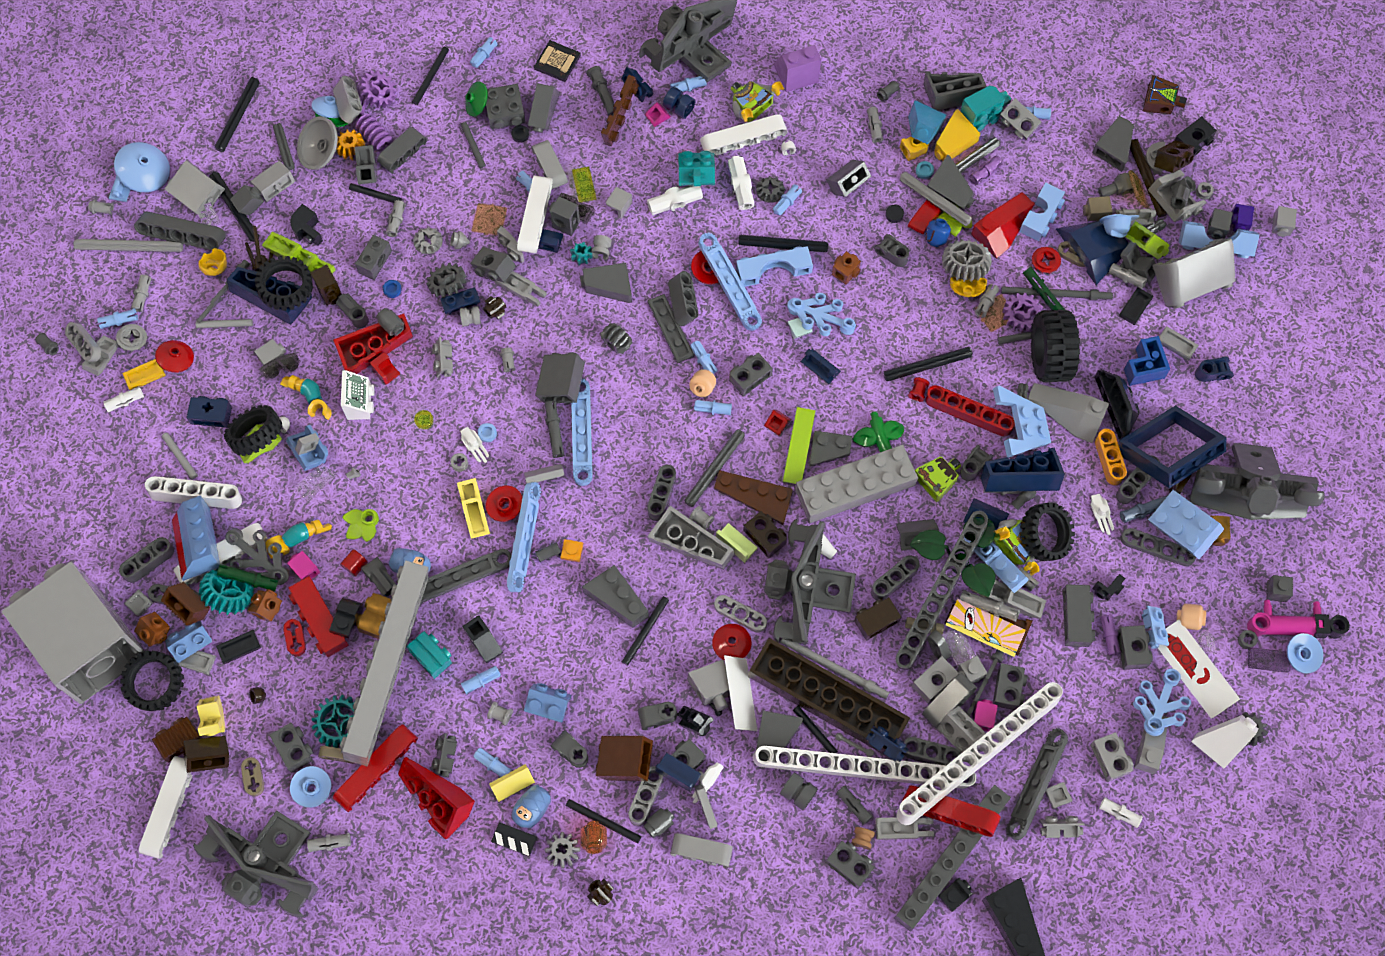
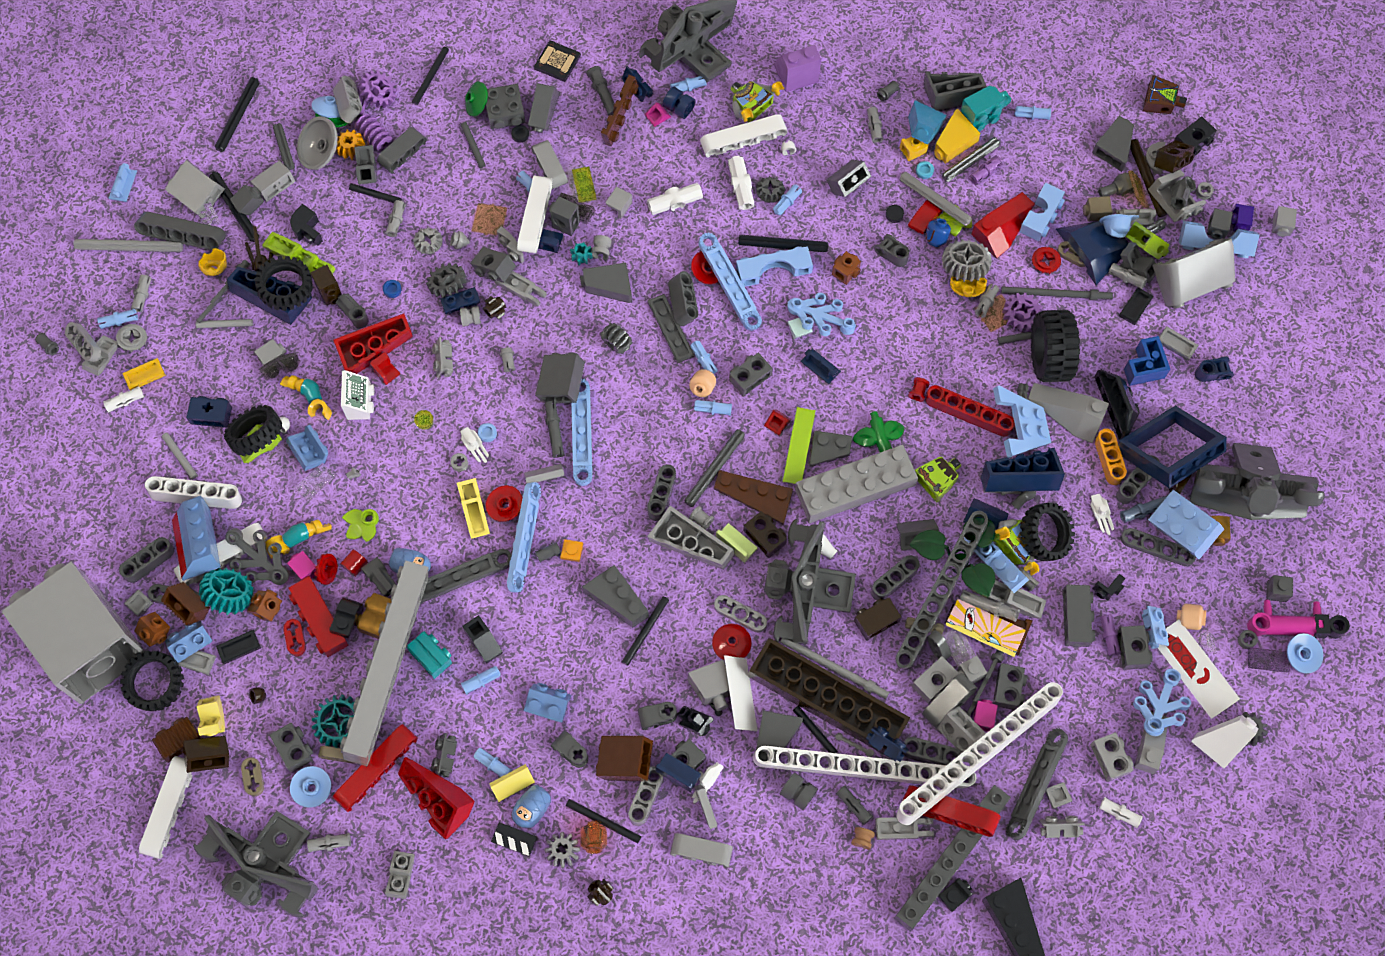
(100, 207): light grey pin -> none
(140, 175): light blue dish -> none
(174, 362): red dish -> none
(243, 576): dark green pin -> none
(307, 444): light grey tile -> none
(327, 575): none -> red gear
(373, 257): dark grey brick -> none
(390, 322): dark grey brick -> none
(400, 875): none -> light grey slope
(483, 52): light blue axle -> none
(499, 713): light grey bush -> none
(659, 822): dark grey brick -> none
(696, 168): teal hinge -> none
(846, 869): dark grey brick -> none
(928, 363): black axle -> none
(952, 185): dark grey slope -> none
(976, 462): dark grey piece -> none
(1024, 115): light grey brick -> none
(1030, 274): dark green pin -> none

